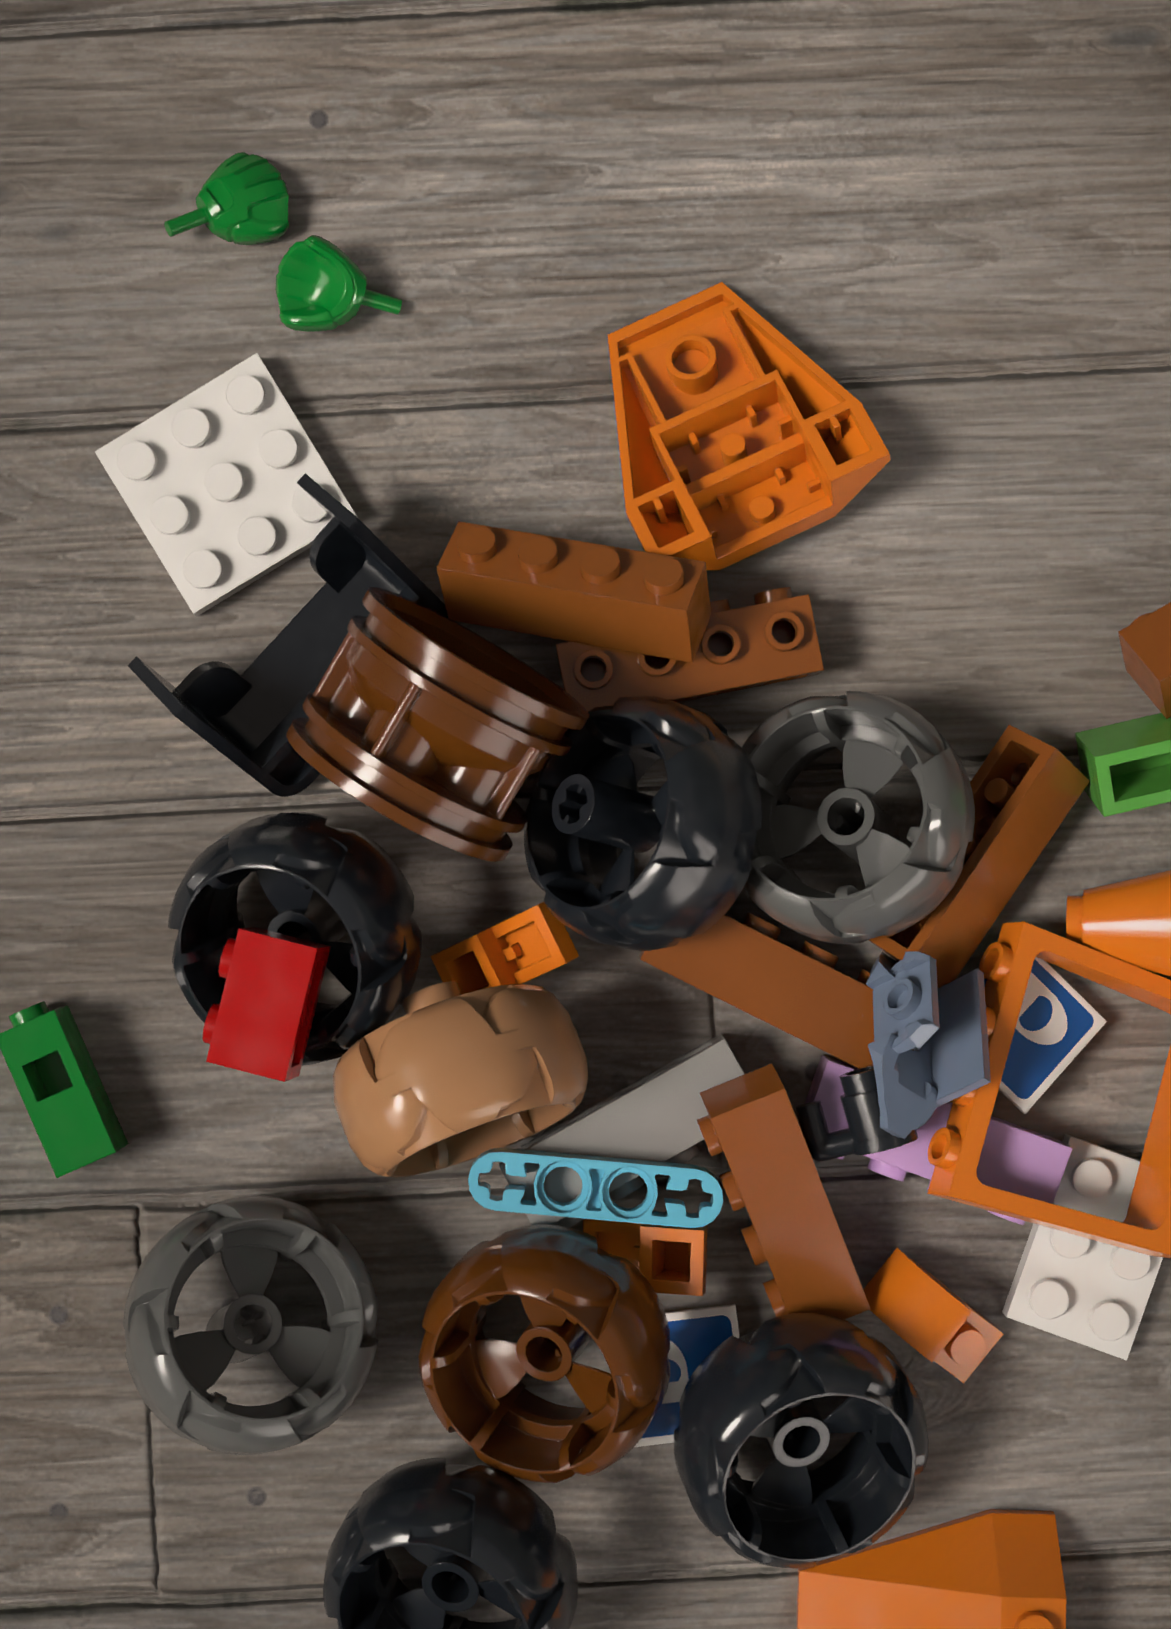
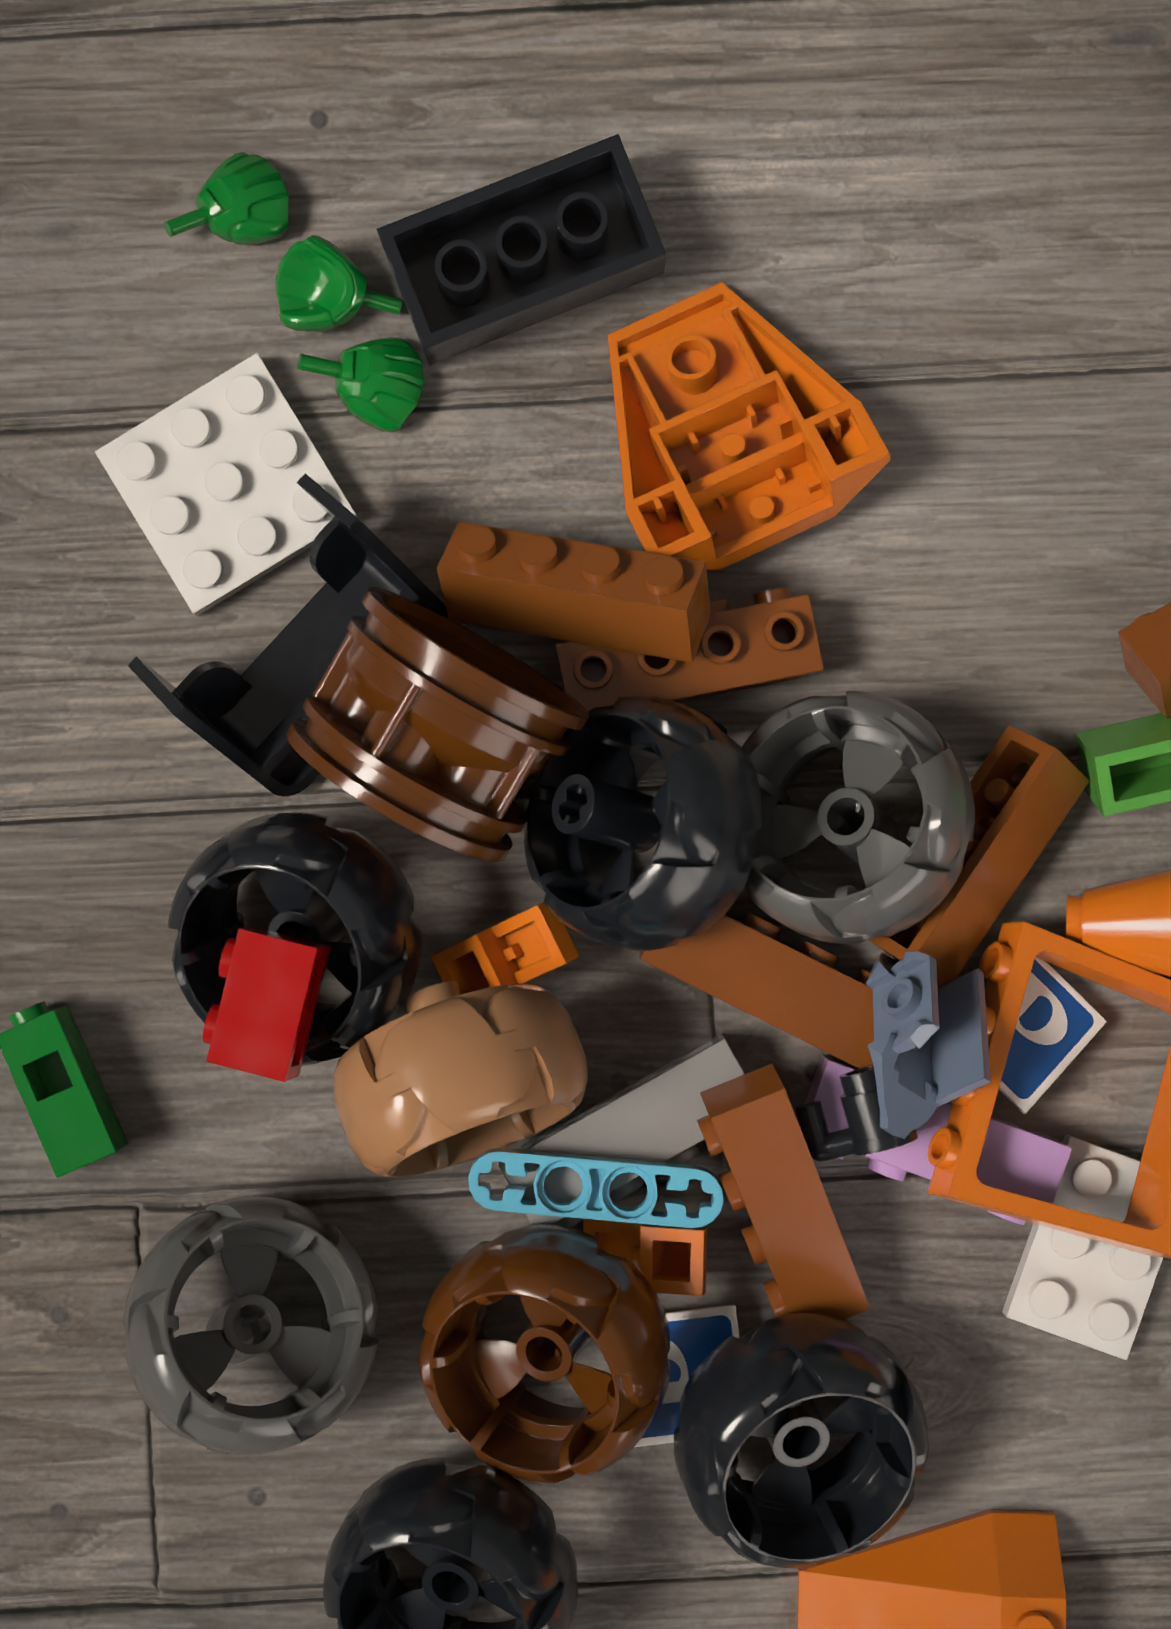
(374, 380): none -> green piece
(523, 249): none -> black brick
(930, 1316): orange brick -> none

